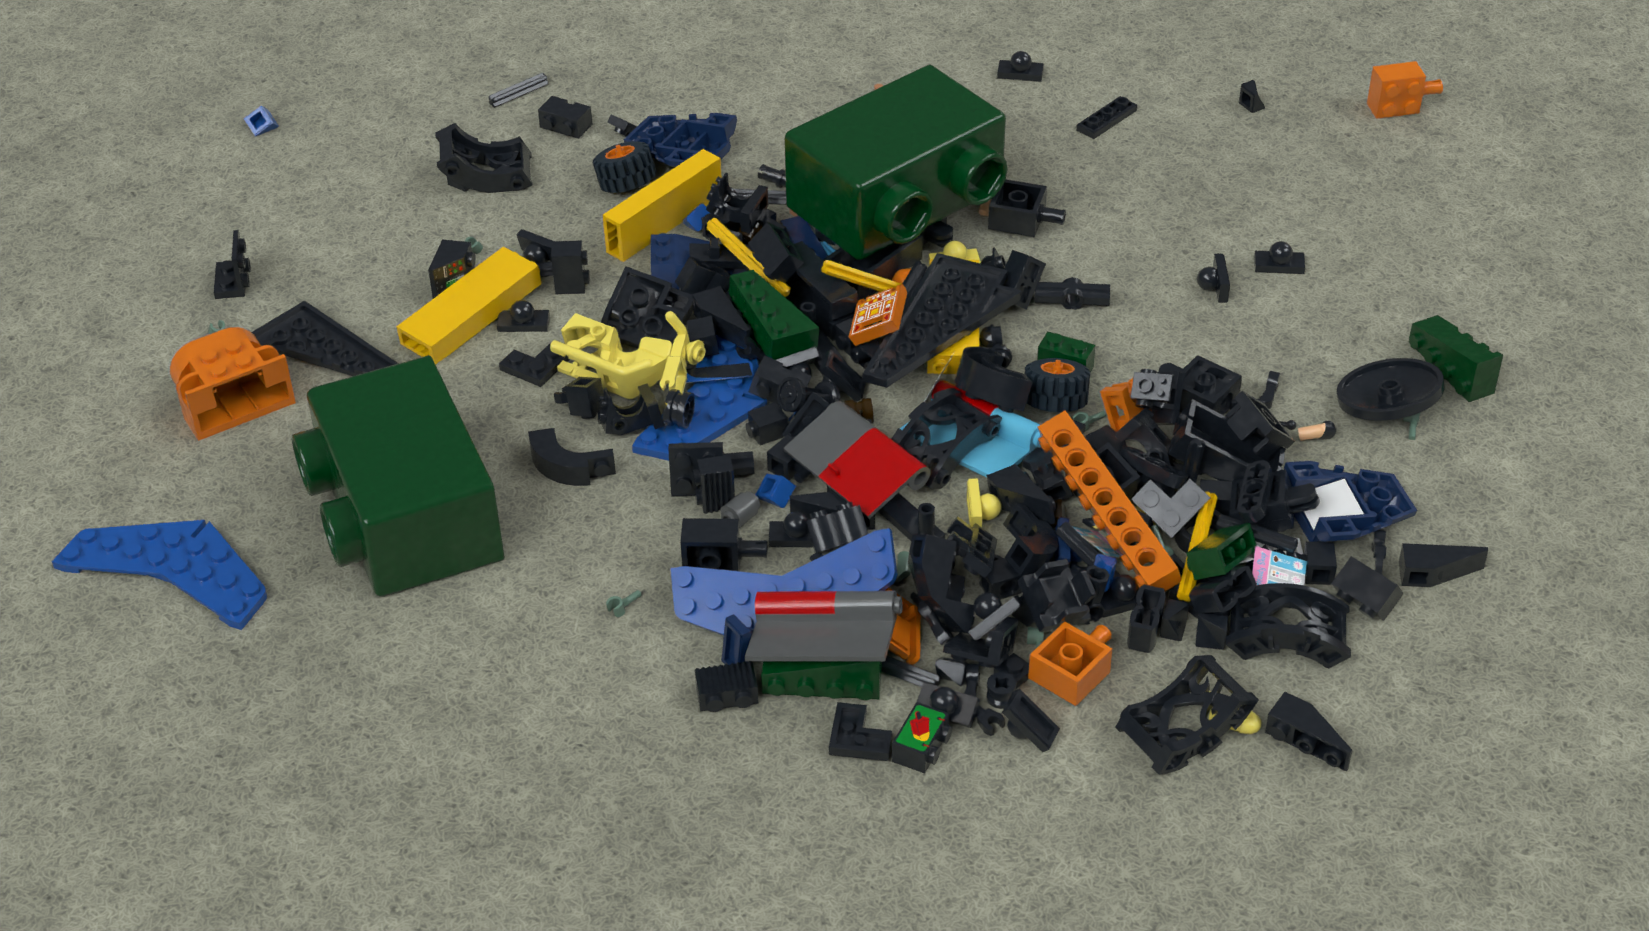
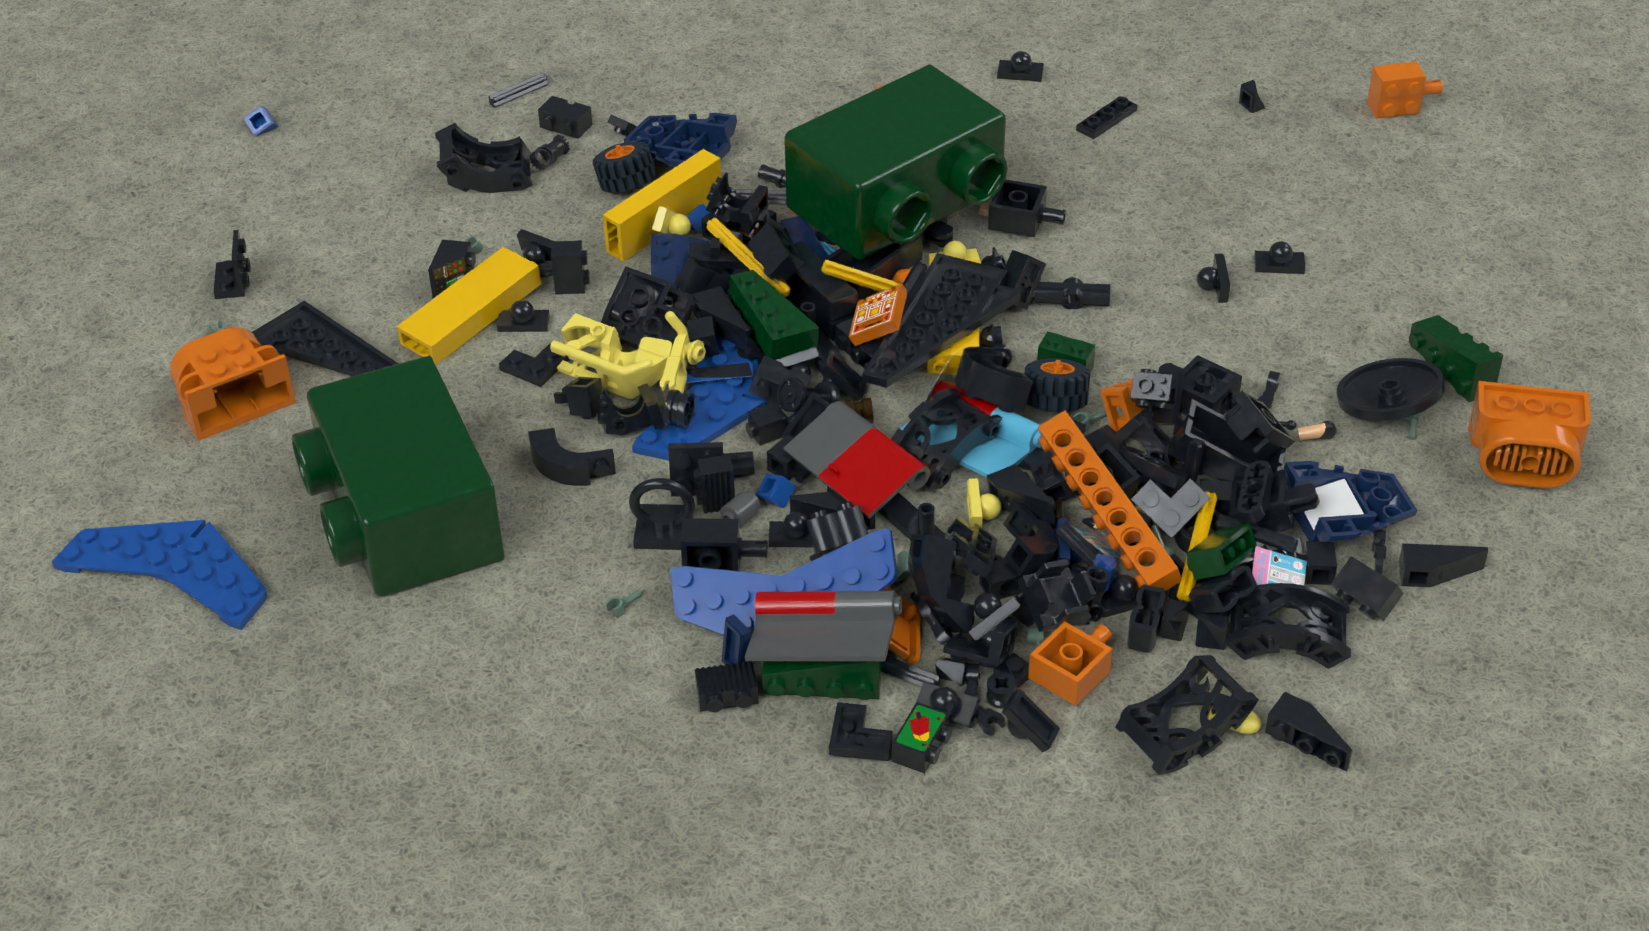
(549, 152): none -> black connector
(660, 524): none -> black tile
(671, 222): none -> light yellow tile
(1529, 433): none -> orange brick

